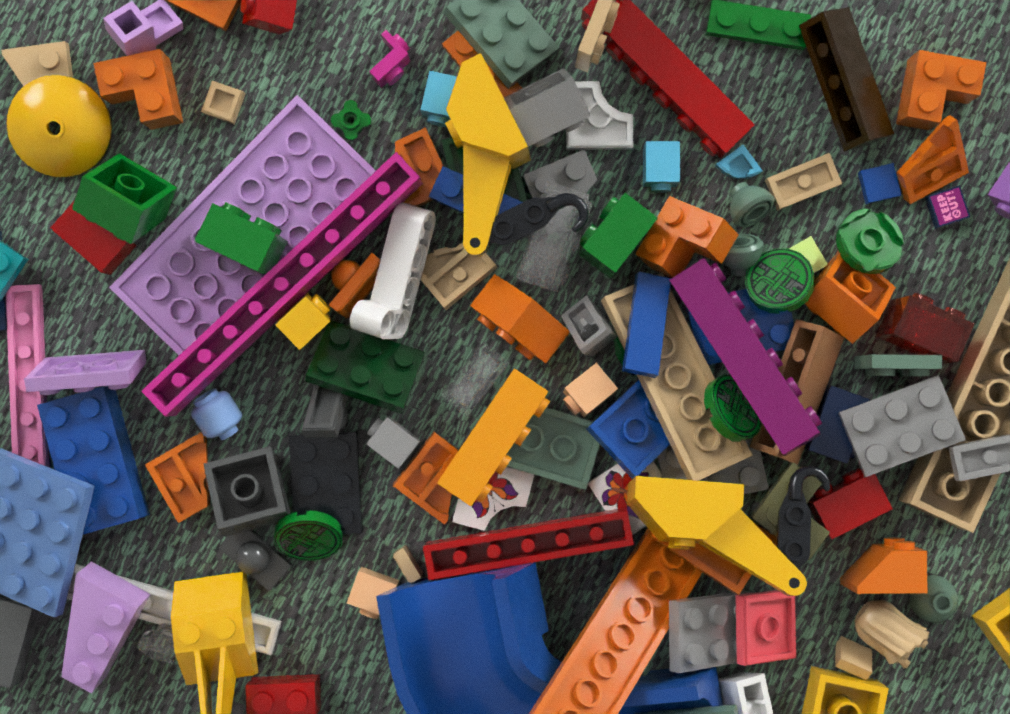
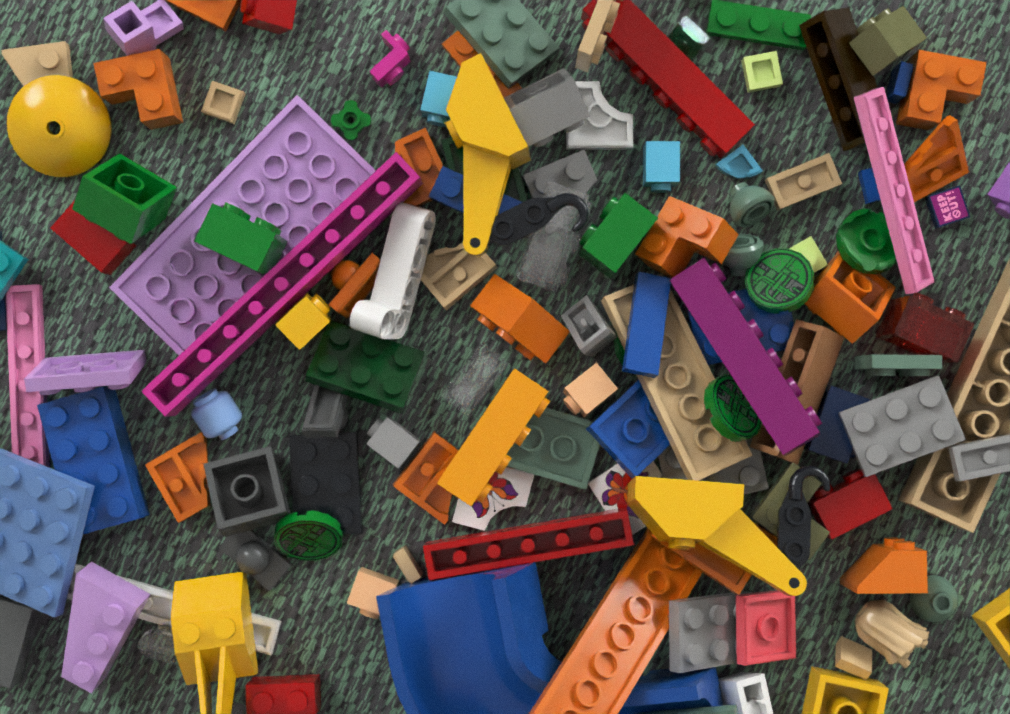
(688, 37): none -> clear green plate
(762, 71): none -> yellowish green plate
(886, 39): none -> olive brick
(894, 190): none -> bright pink tile
(899, 82): none -> blue tile

